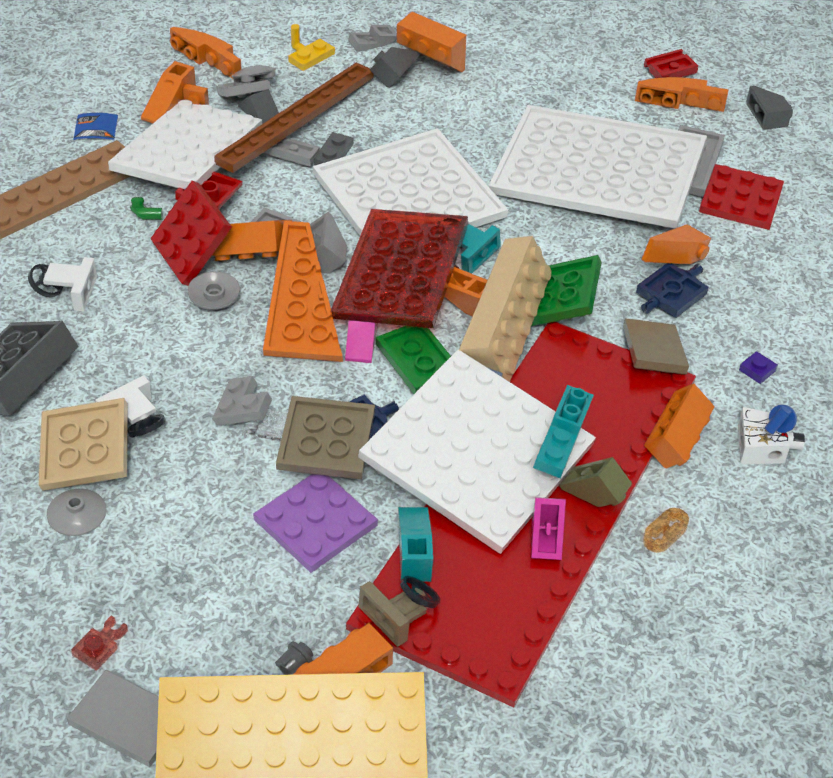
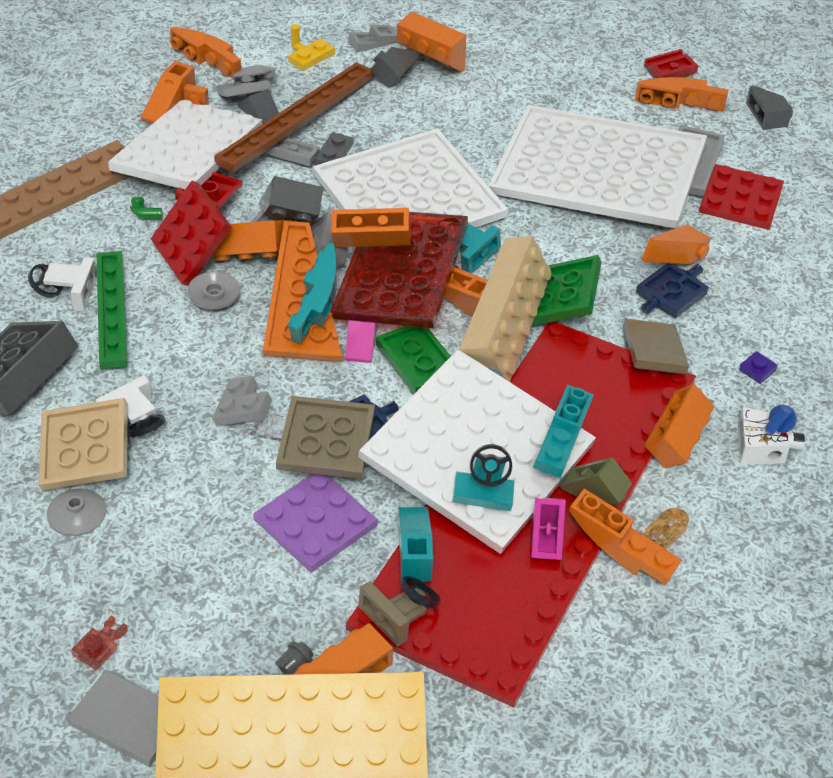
(96, 126): blue sticker -> none
(111, 310): none -> green plate
(292, 200): none -> dark grey slope
(319, 295): none -> teal slope
(371, 227): none -> orange brick
(484, 484): none -> teal piece
(616, 537): none -> orange slope

